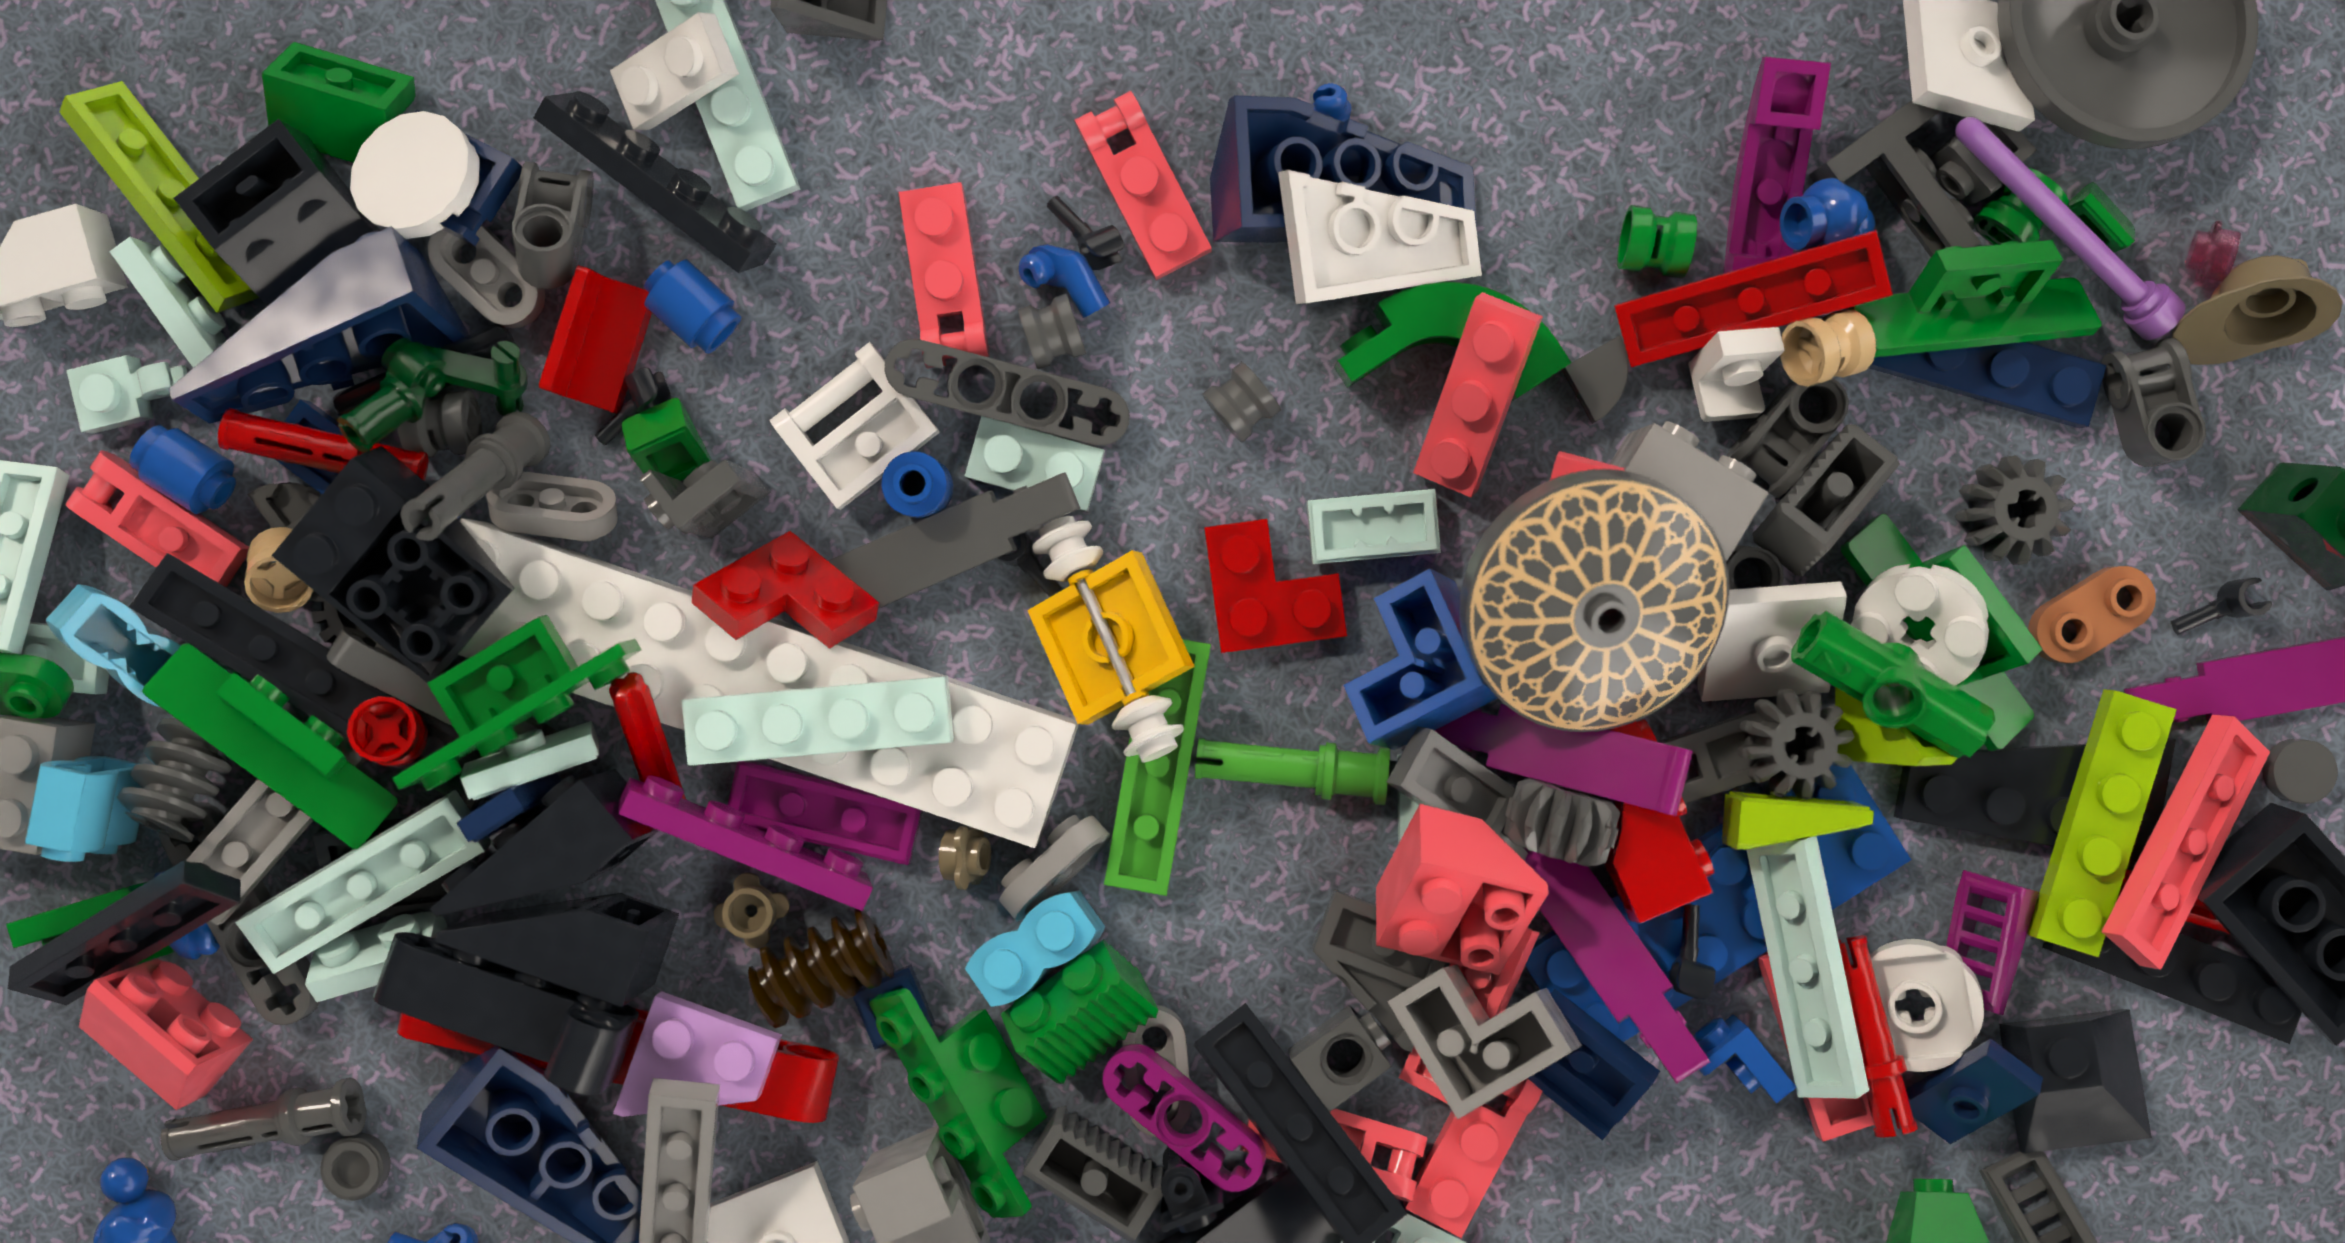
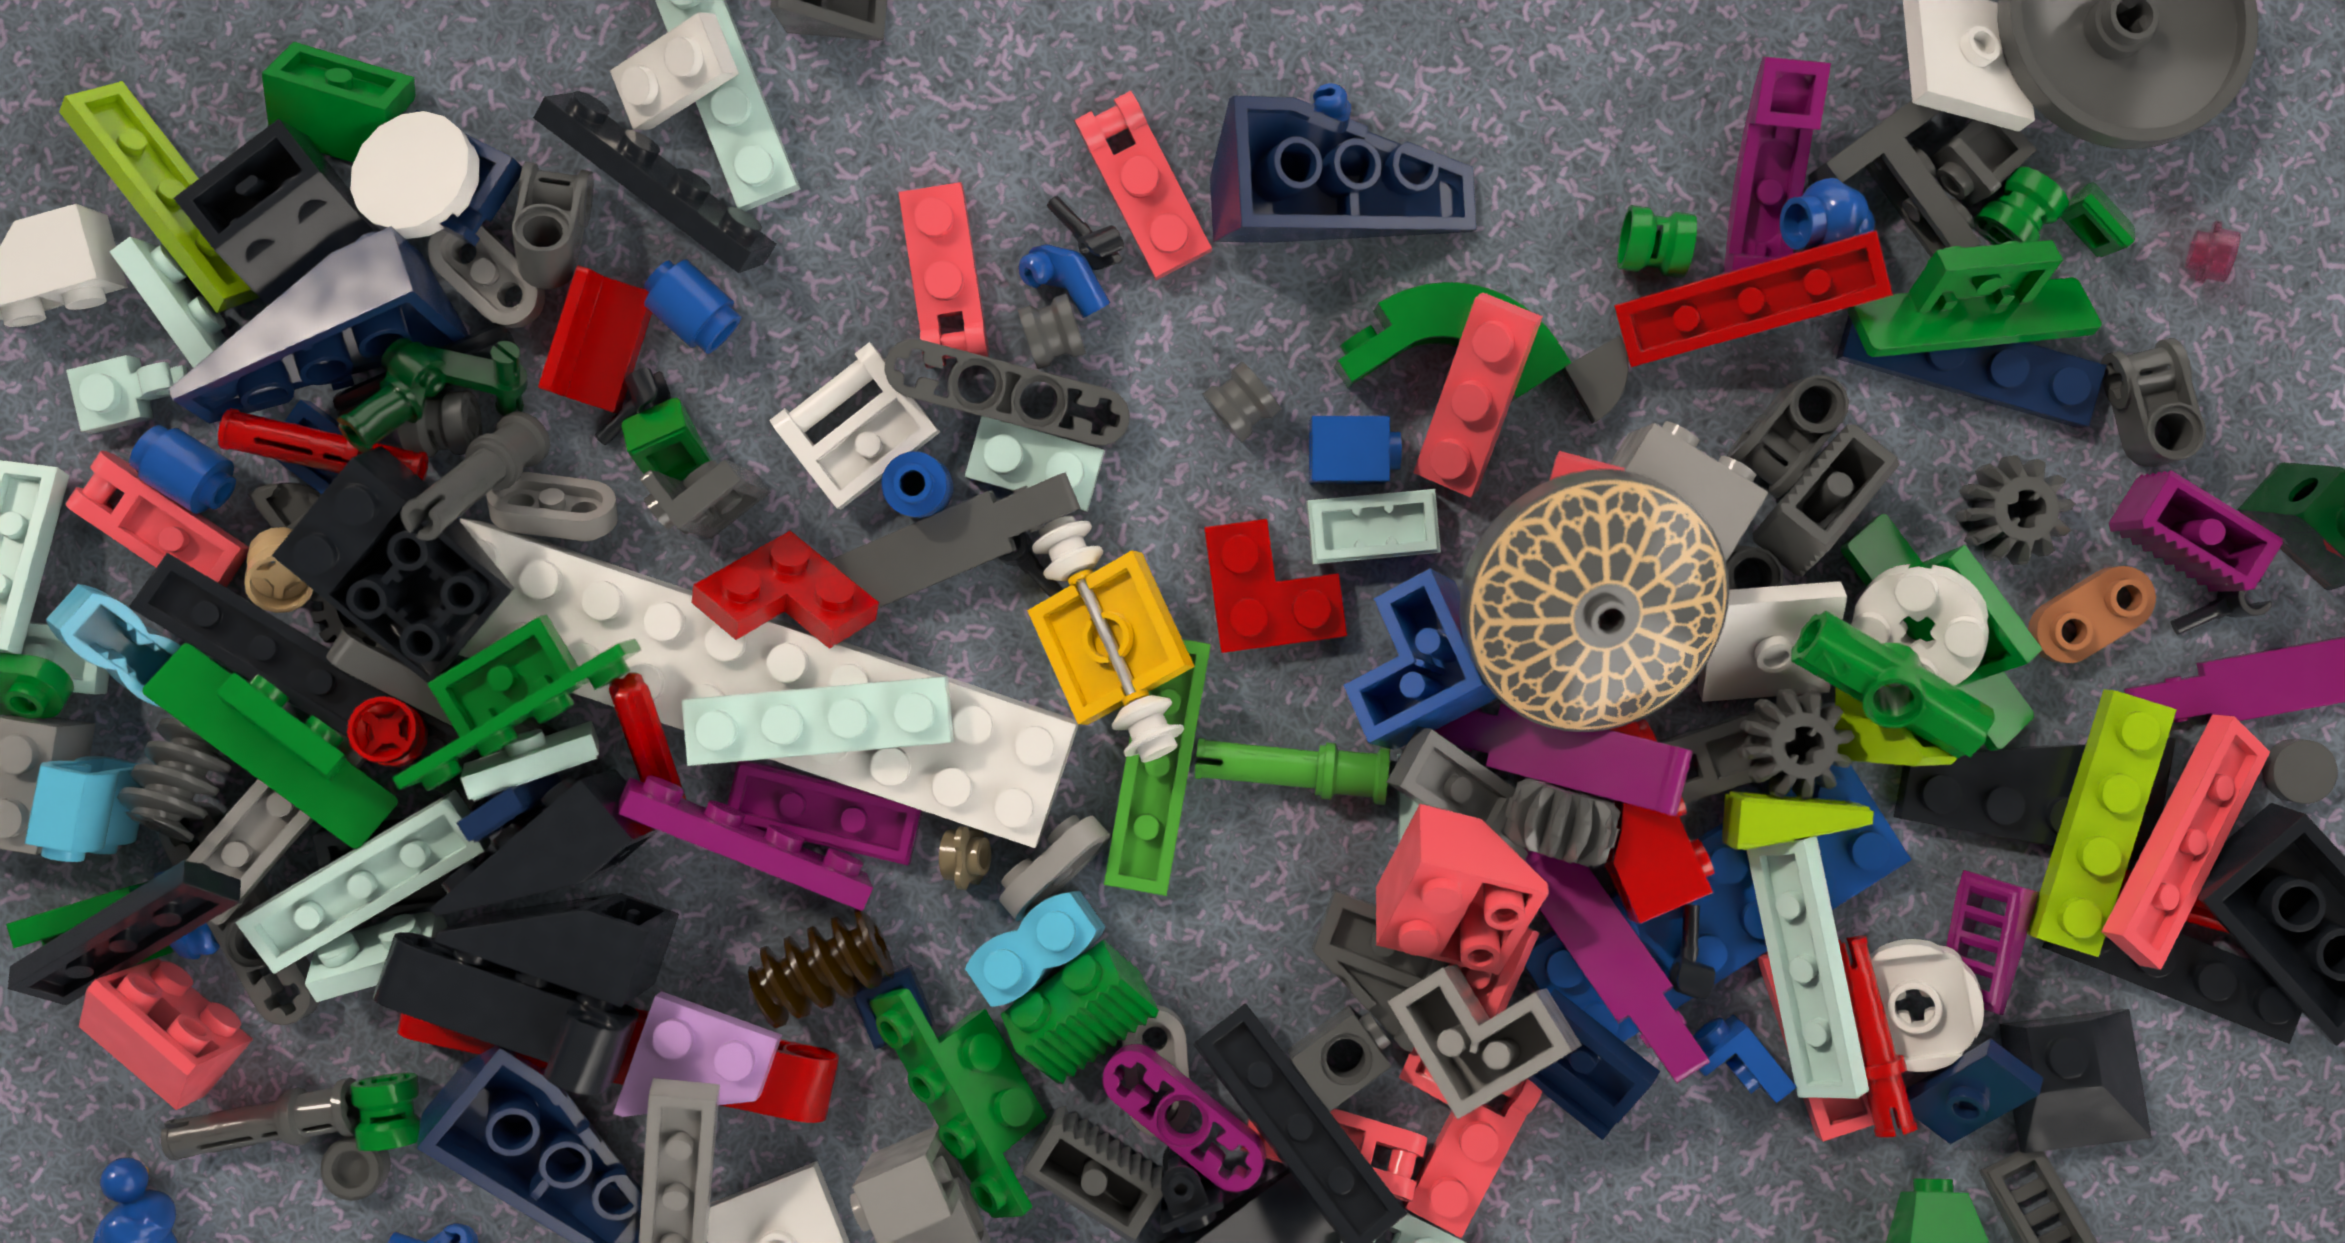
(386, 1111): none -> green wheel
(733, 912): dark tan plate -> none
(1352, 450): none -> blue brick
(1371, 241): white wing -> none
(1729, 370): white bracket -> none
(1828, 347): tan wheel -> none
(2147, 306): medium lavender piece -> none
(2195, 532): none -> magenta brick
(2256, 309): dark tan piece -> none

